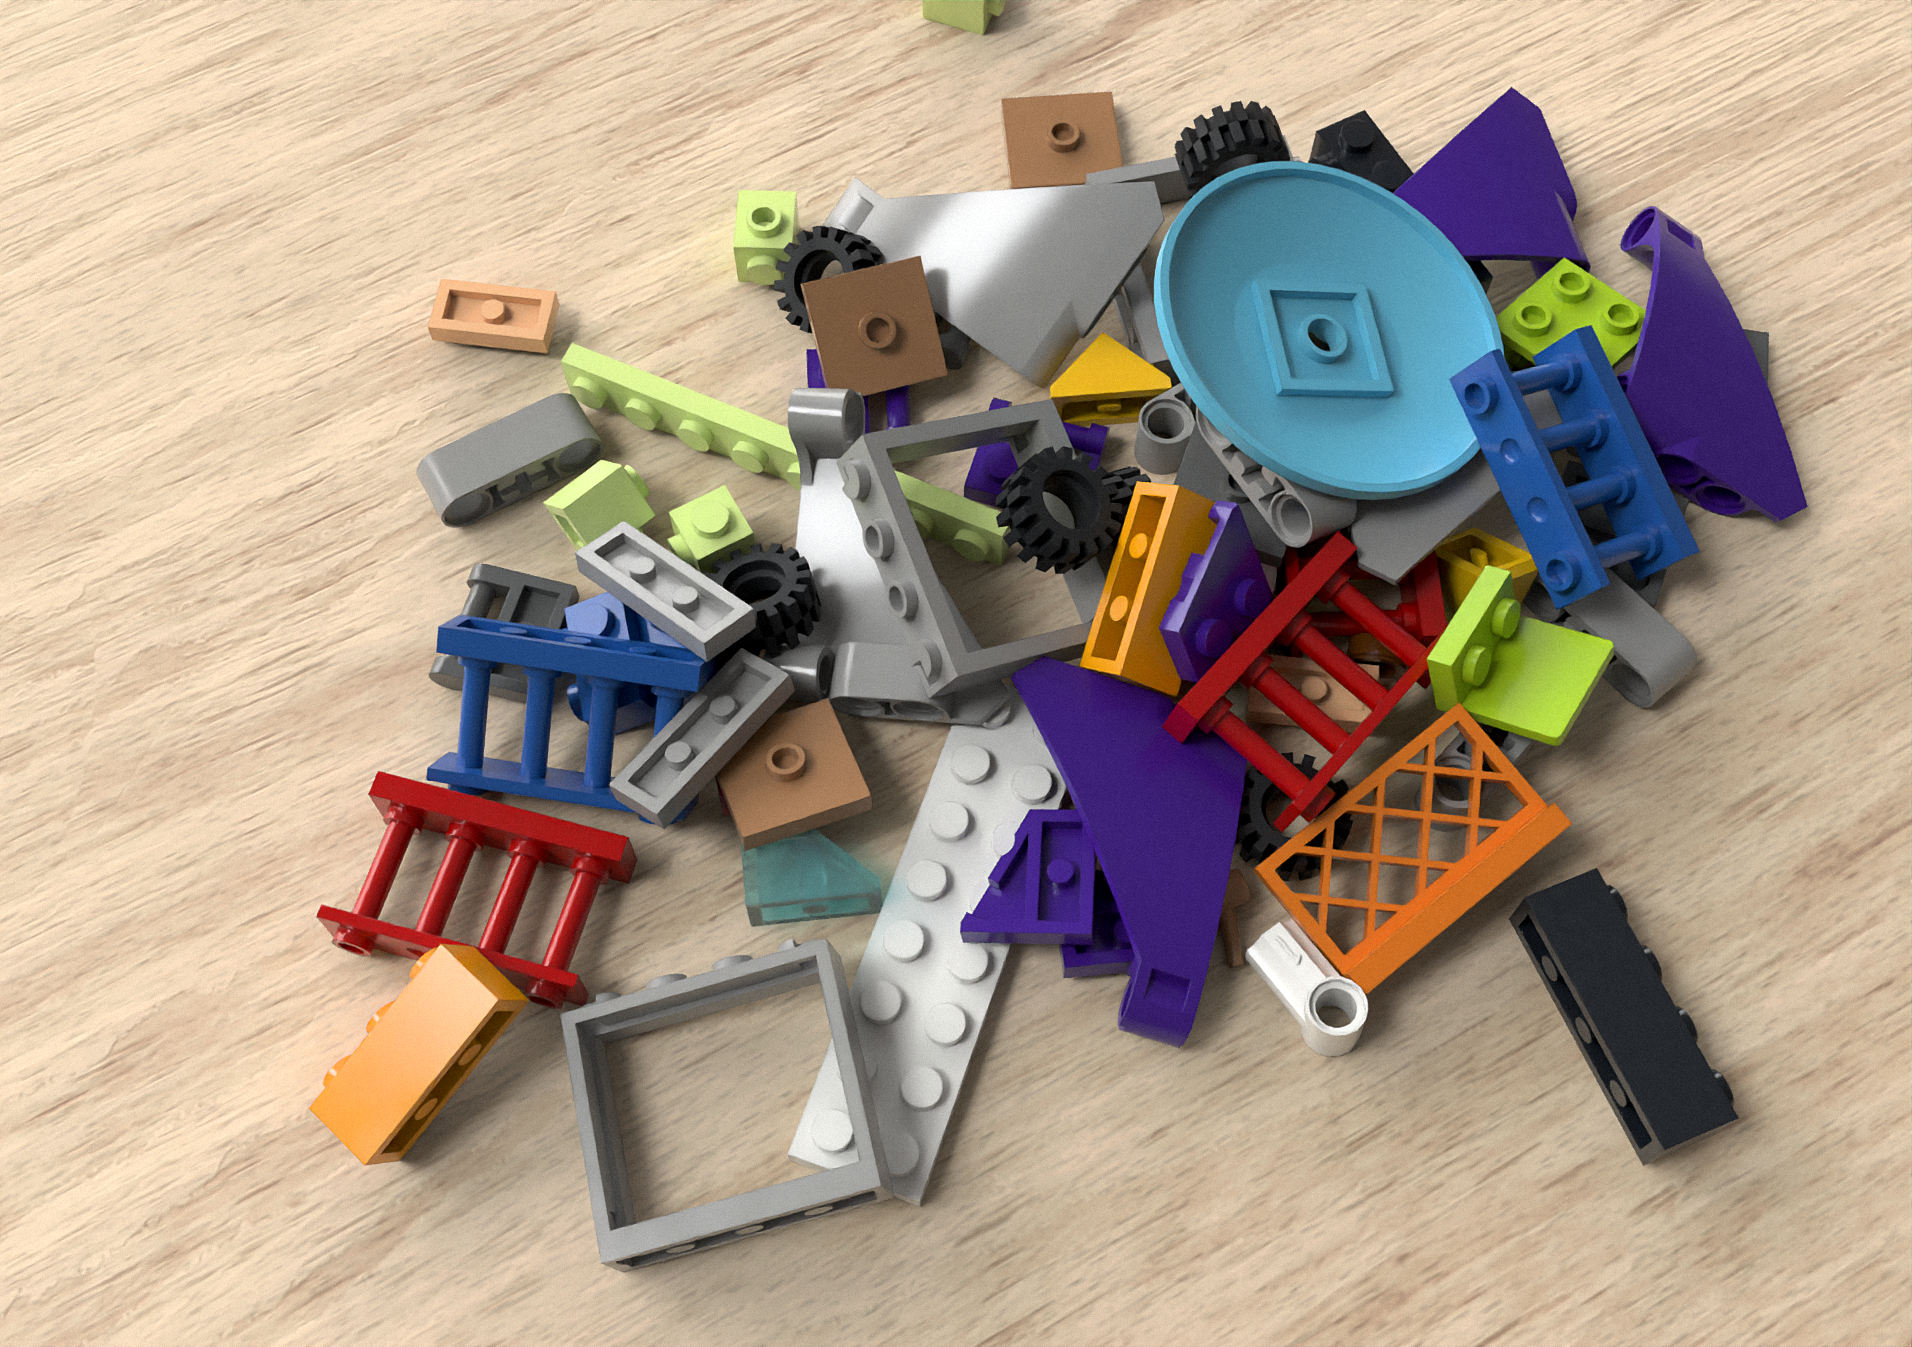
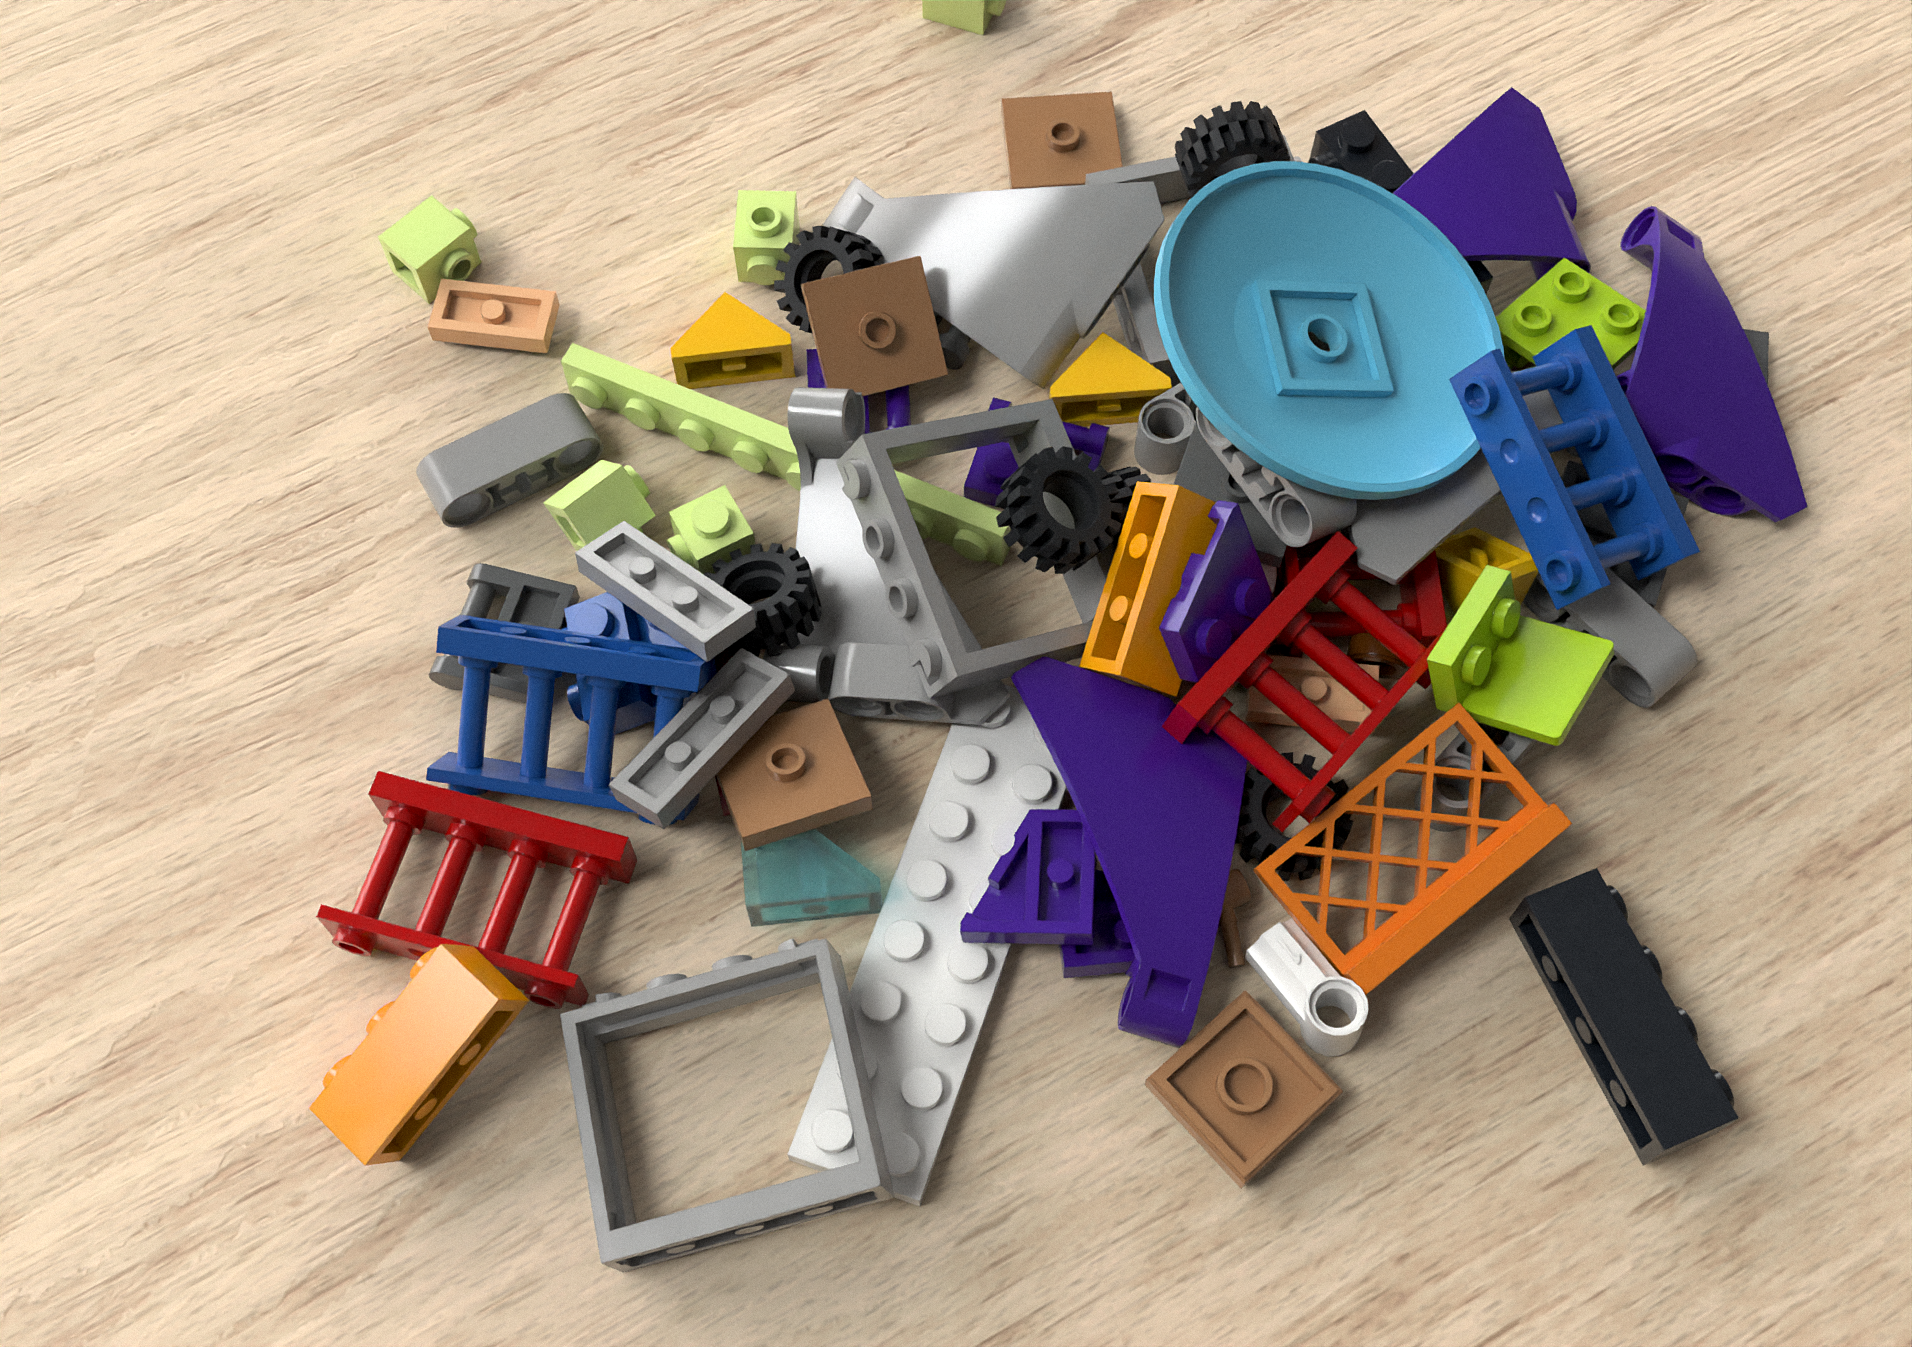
(431, 247): none -> yellowish green brick
(731, 347): none -> yellow slope
(1243, 1088): none -> medium nougat plate

